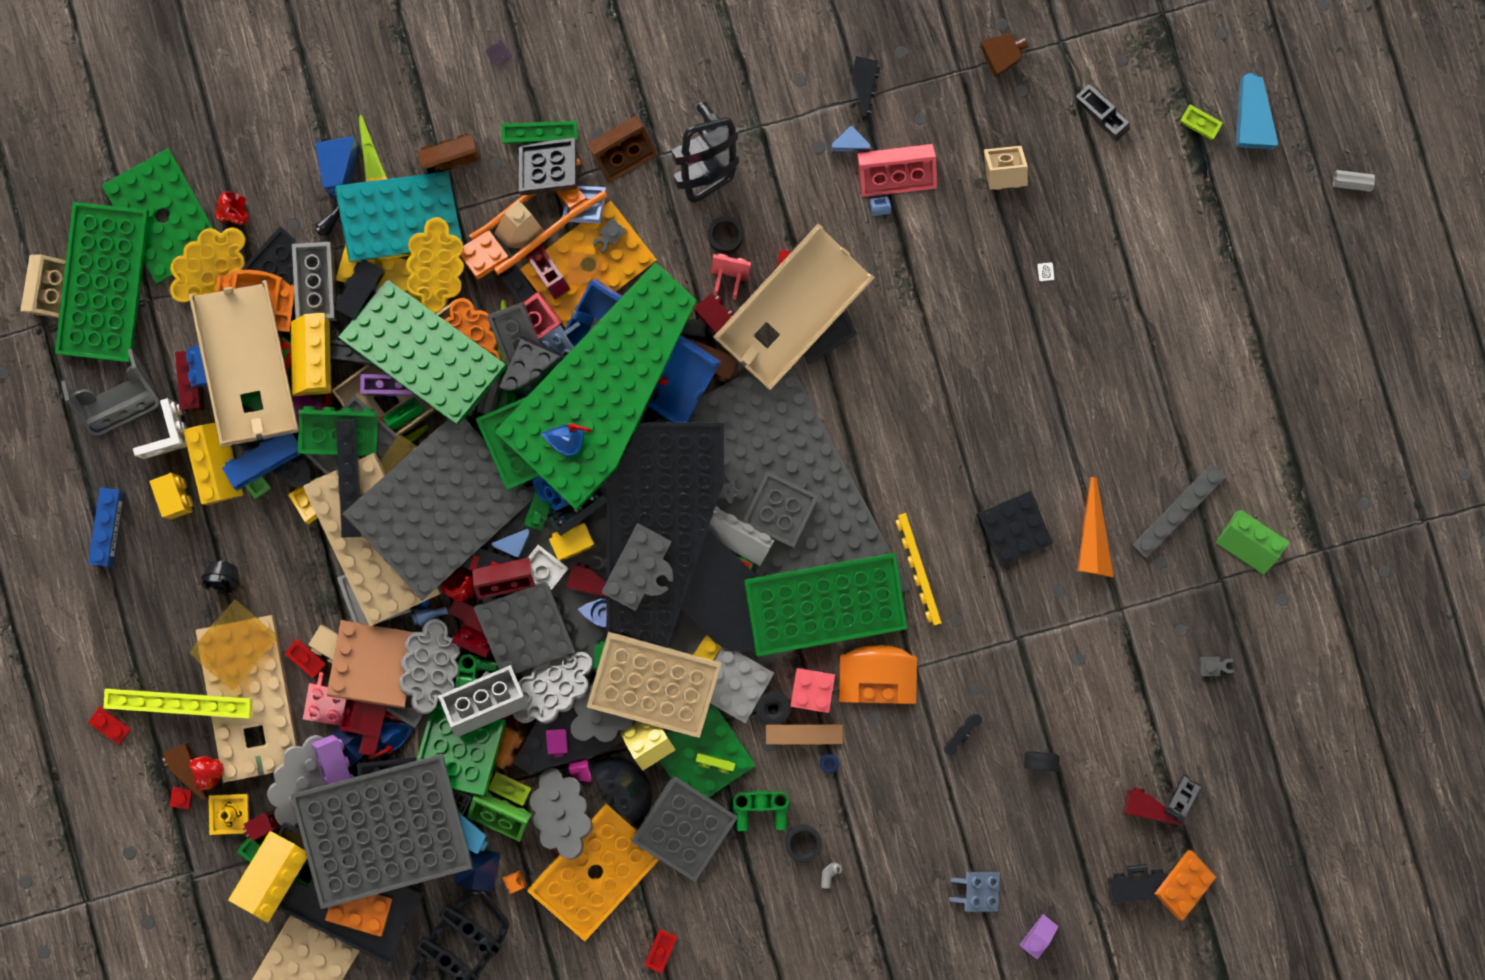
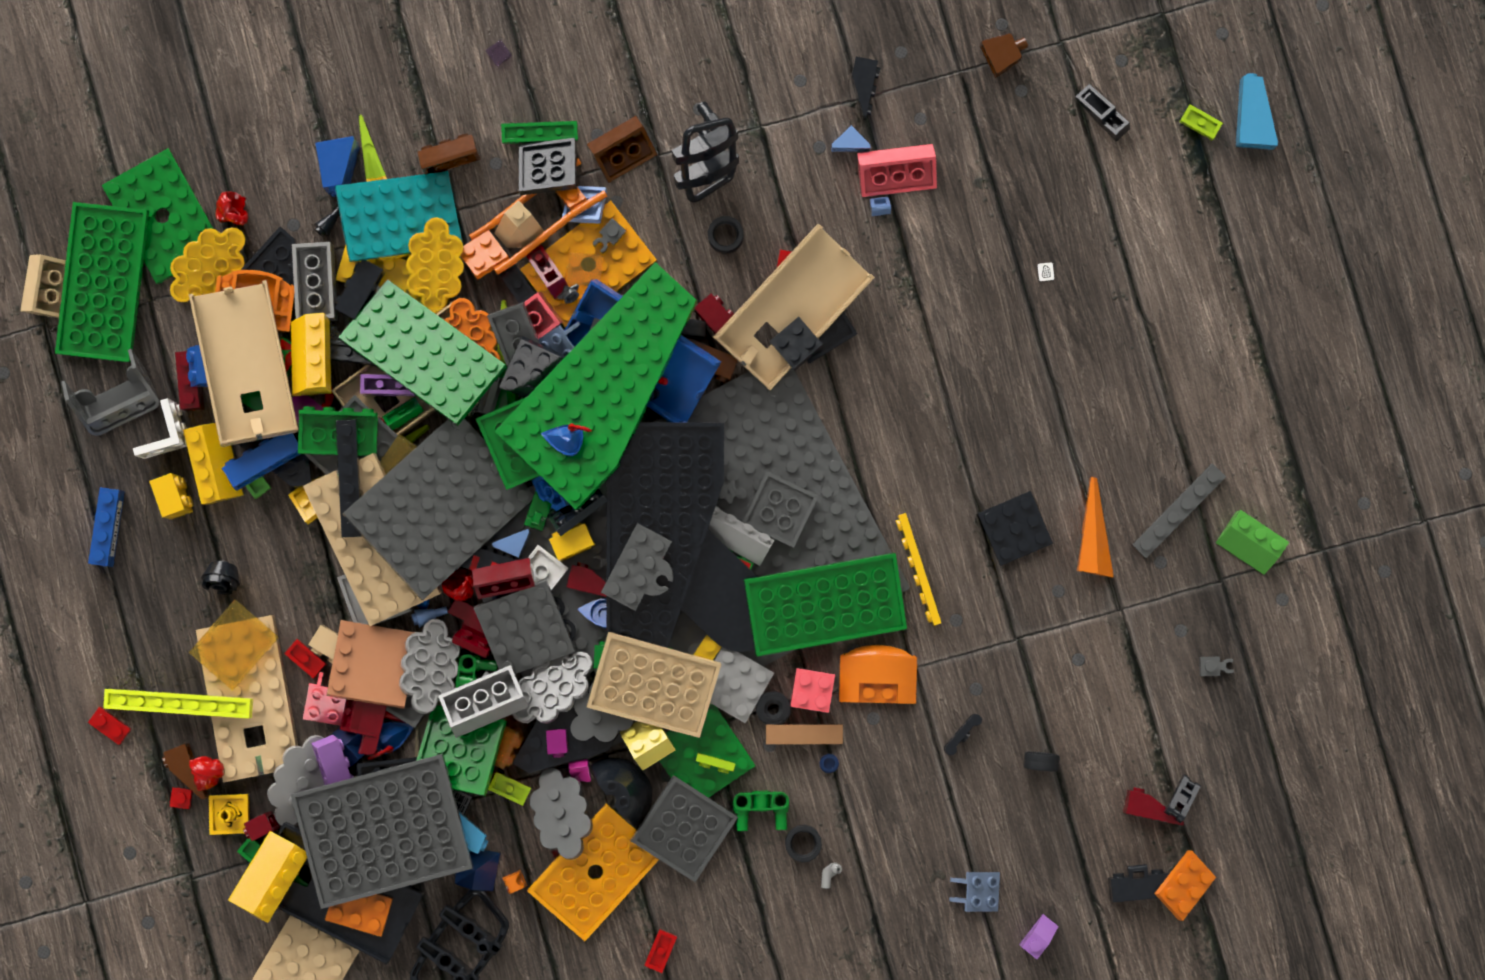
(499, 816): bright green slope -> none
(569, 294): none -> dark grey plate
(731, 267): coral plate -> none
(796, 343): none -> black plate
(1006, 167): tan slope -> none
(1353, 180): light grey axle -> none

